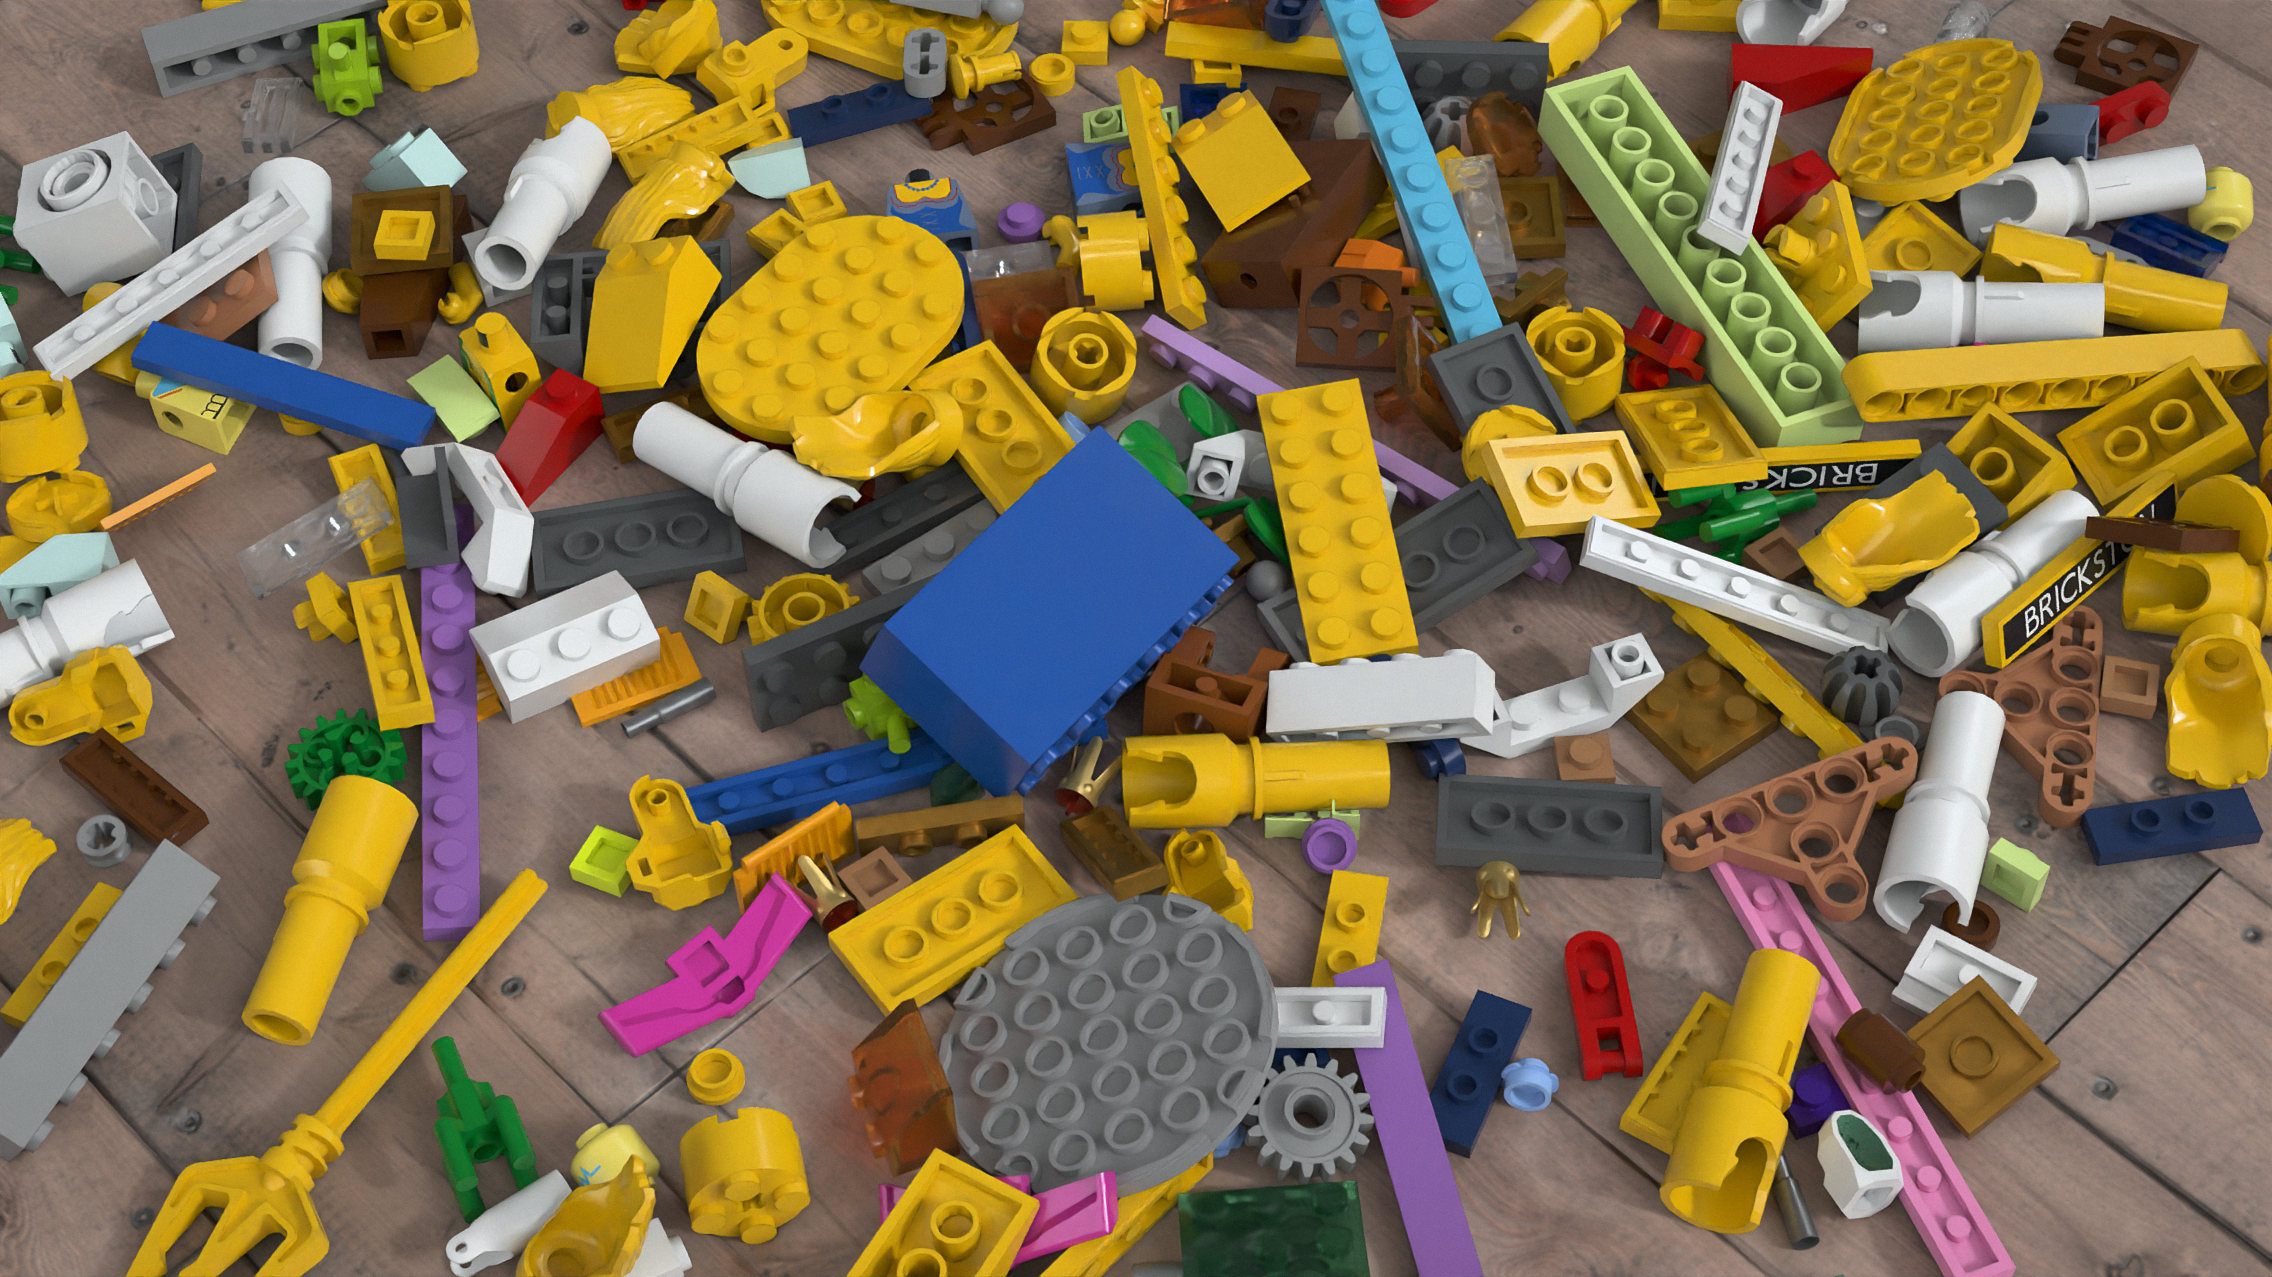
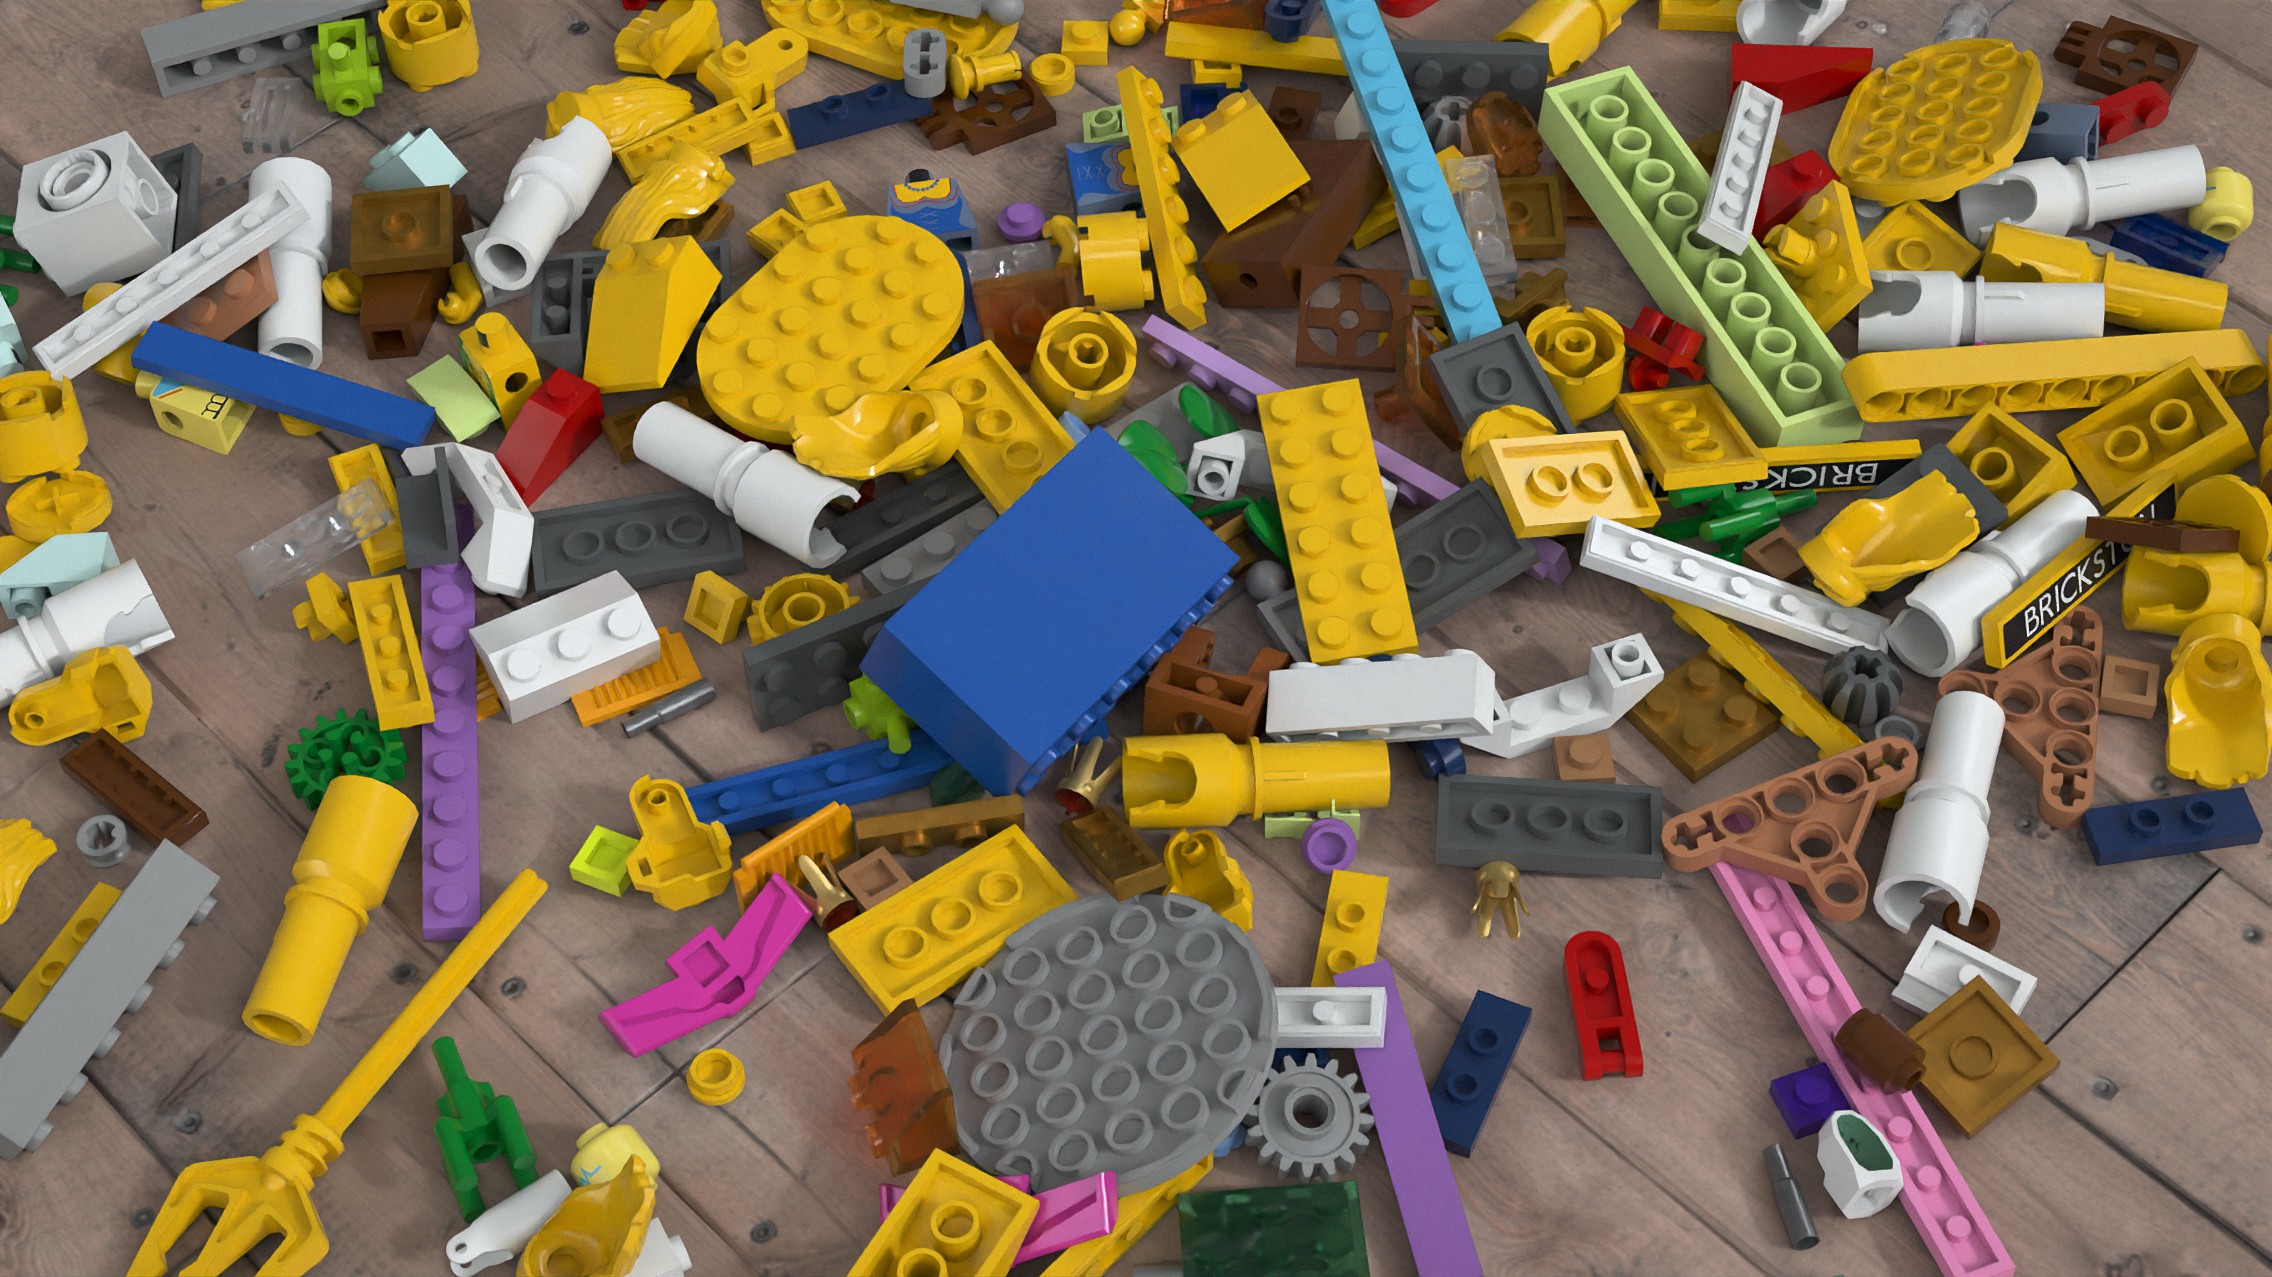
(156, 499): light orange window -> none
(404, 235): yellow plate -> none
(743, 1175): yellow brick -> none
(772, 169): light aqua brick -> none
(1376, 255): orange piece -> none
(1528, 1084): light blue plate -> none
(1663, 1097): yellow plate -> none
(1736, 1121): yellow piece -> none
(2015, 874): yellowish green plate -> none

